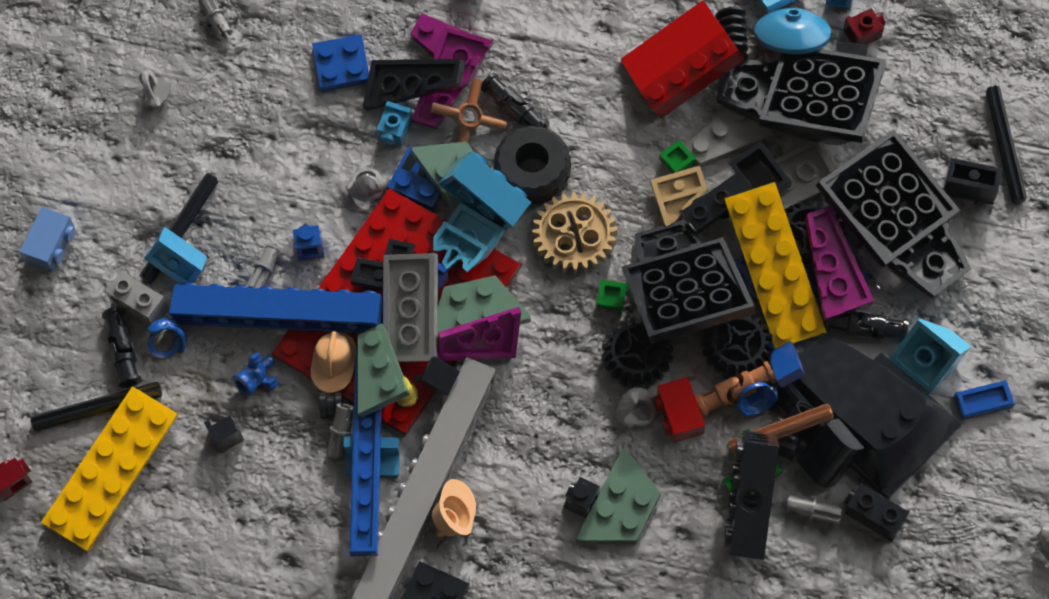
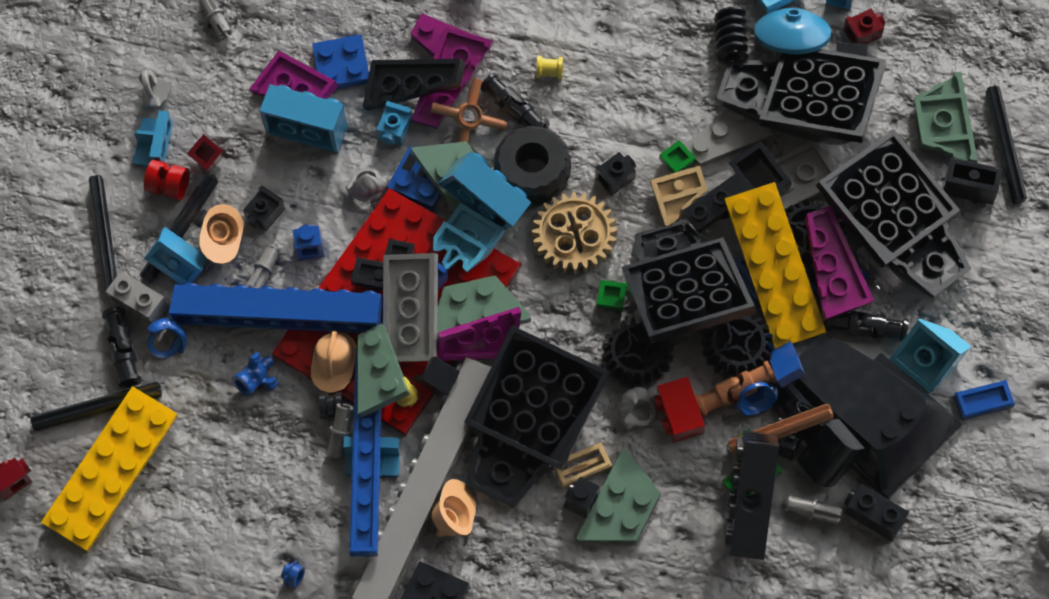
(47, 239): medium blue brick -> none
(103, 230): none -> black axle
(153, 139): none -> dark azure panel
(168, 180): none -> red wheel
(206, 153): none -> dark red brick
(221, 234): none -> light nougat piece
(224, 433): black panel -> none
(267, 216): none -> black brick
(292, 574): none -> blue plate
(295, 75): none -> magenta wing
(304, 118): none -> dark azure brick
(529, 414): none -> black wedge
(549, 67): none -> light yellow bush
(588, 473): none -> tan tile
(612, 179): none -> black brick
(682, 59): red slope -> none
(945, 120): none -> sand green wing

